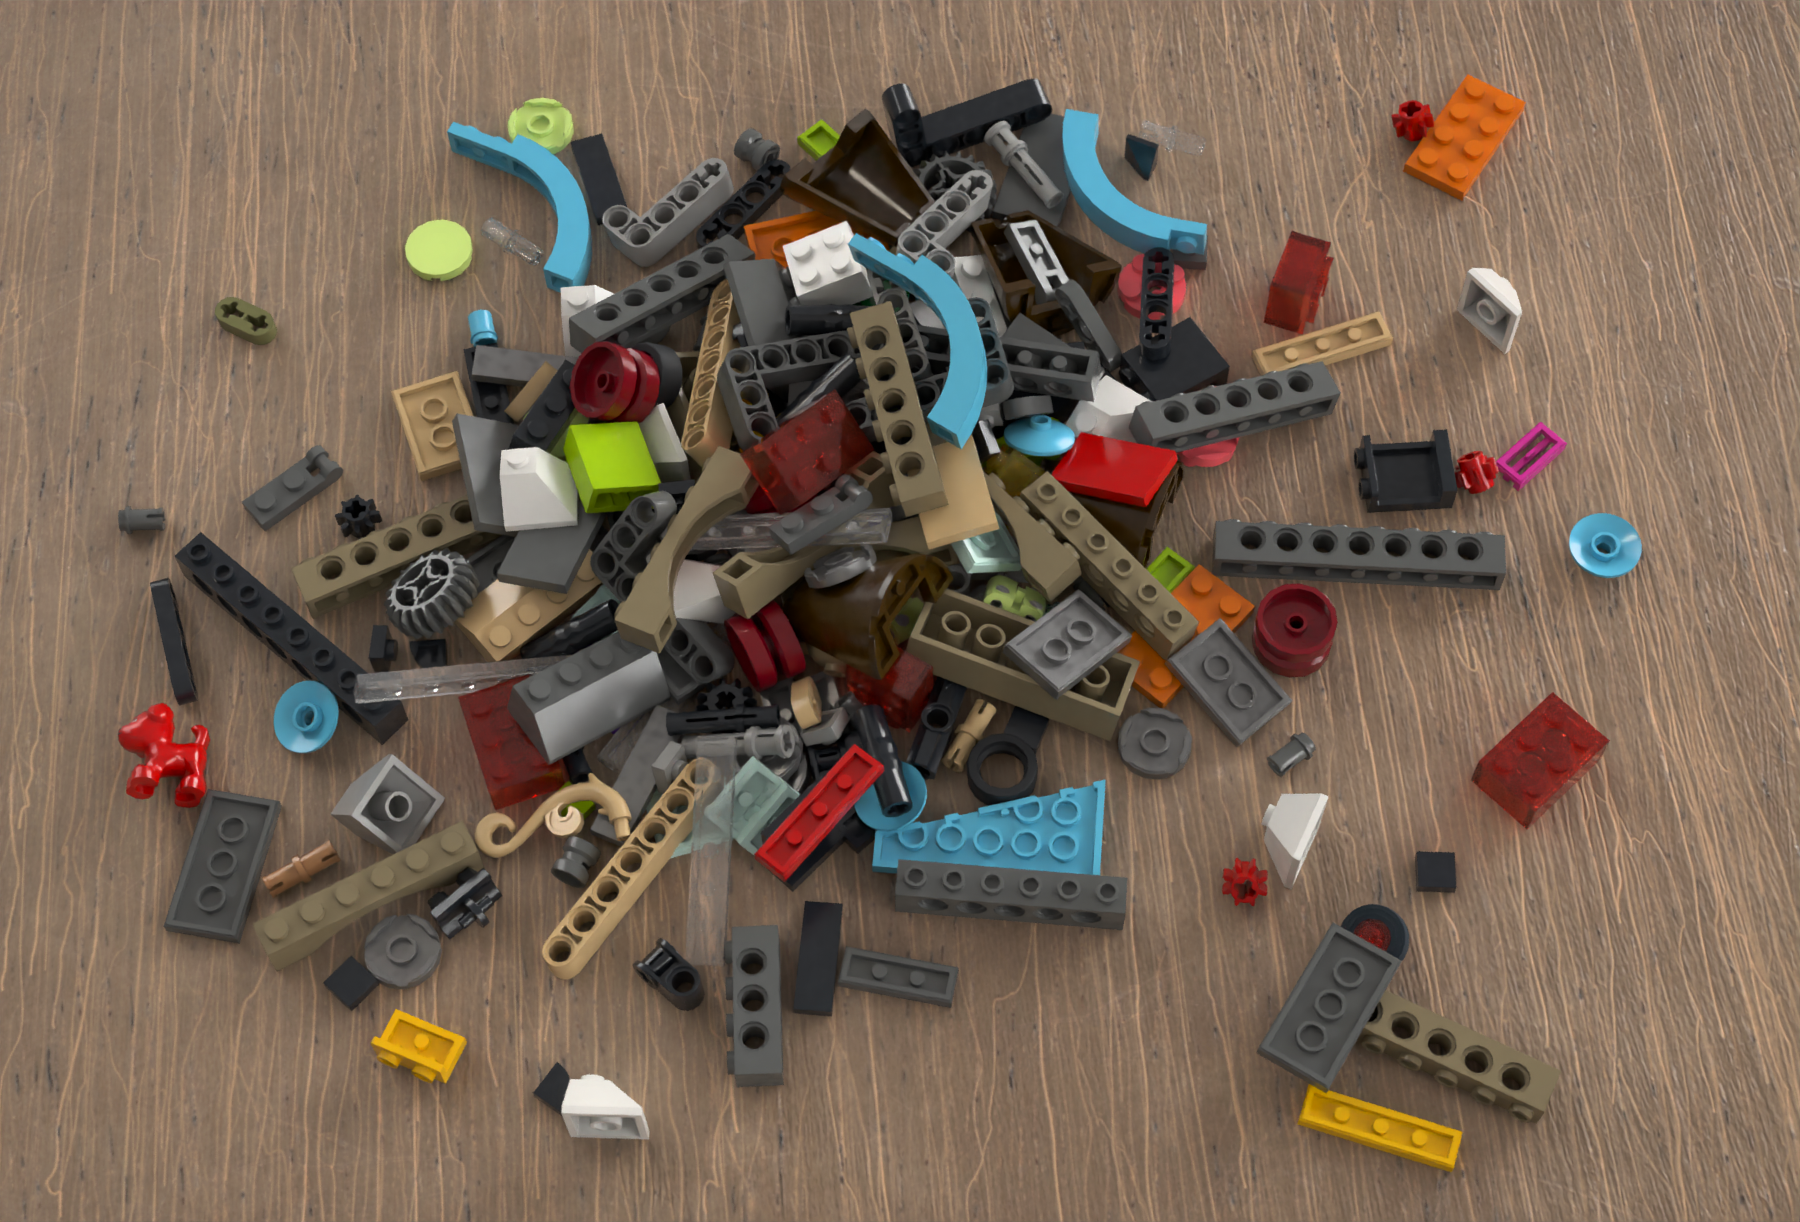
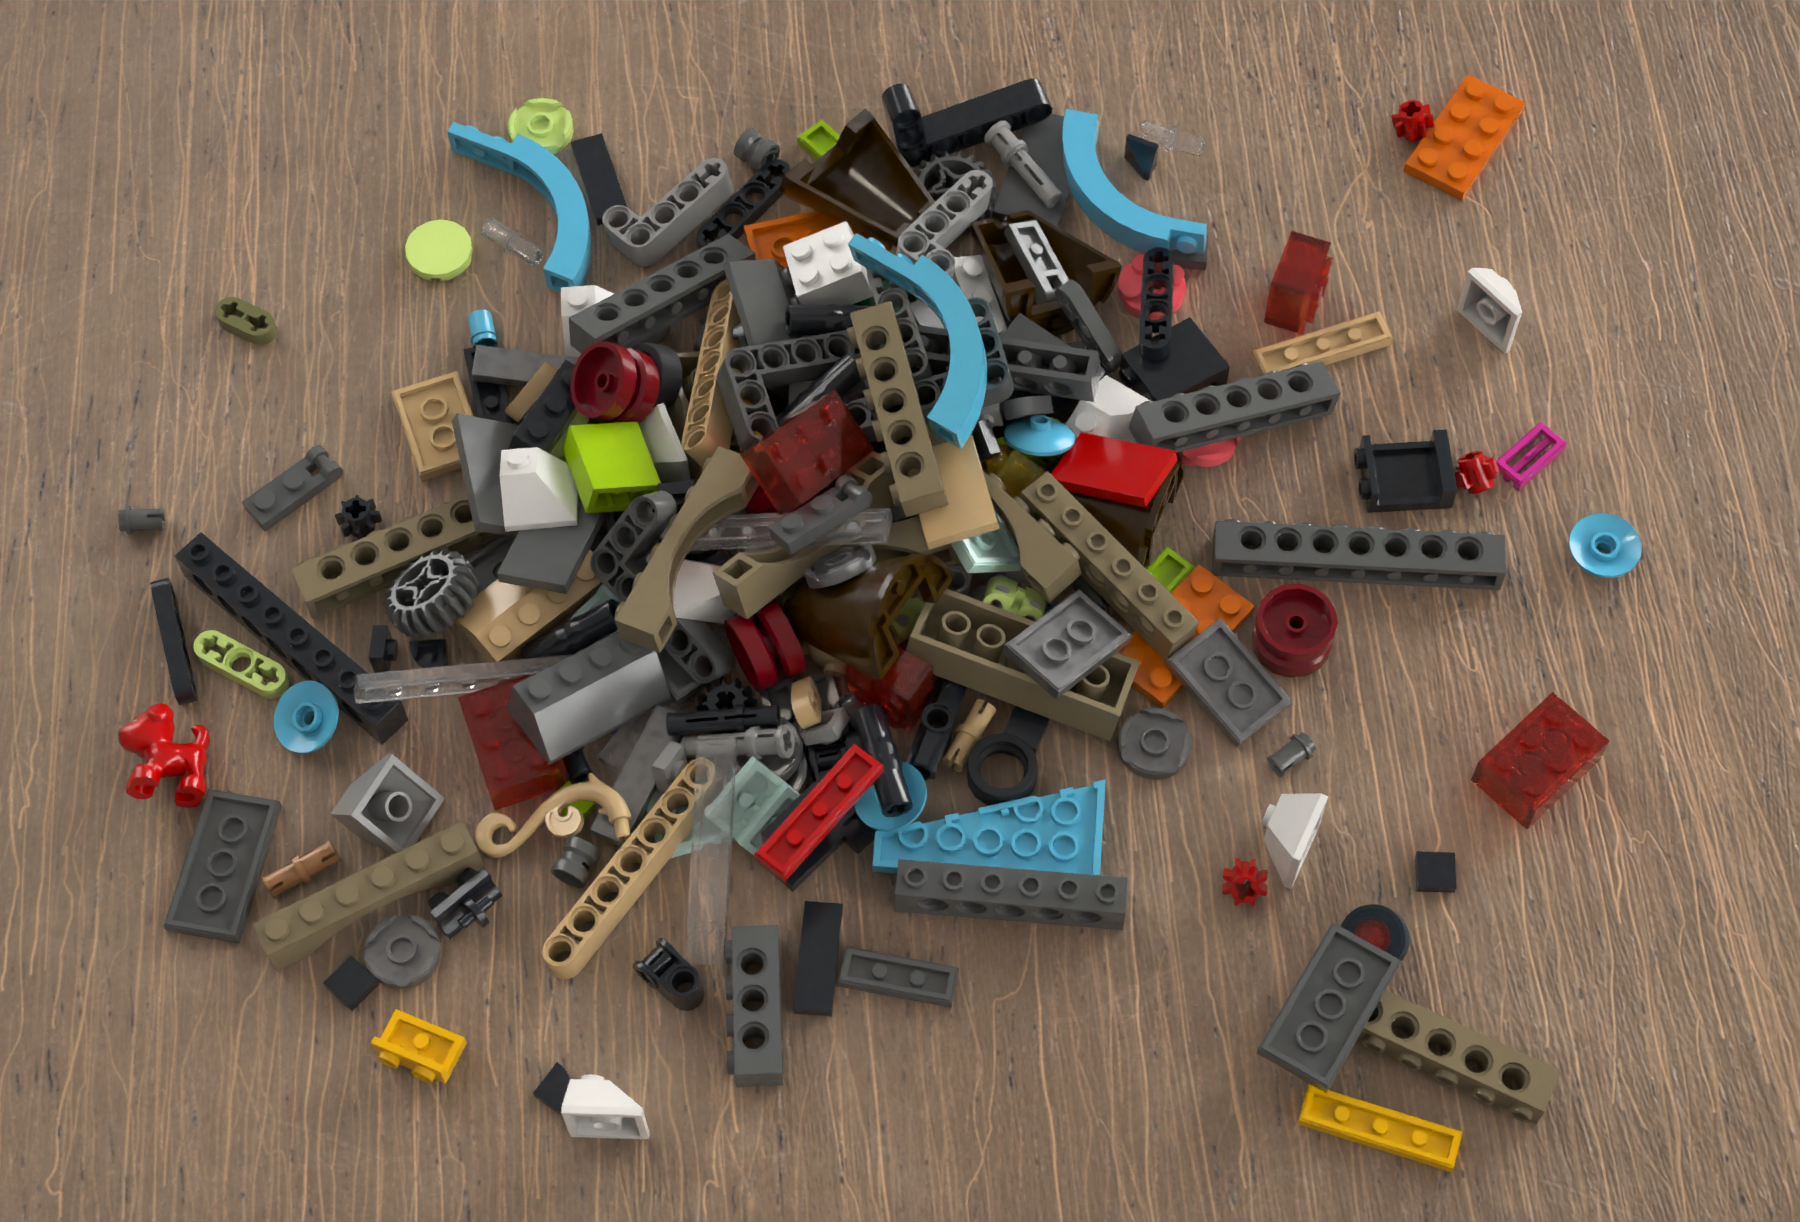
(248, 678): none -> yellowish green beam

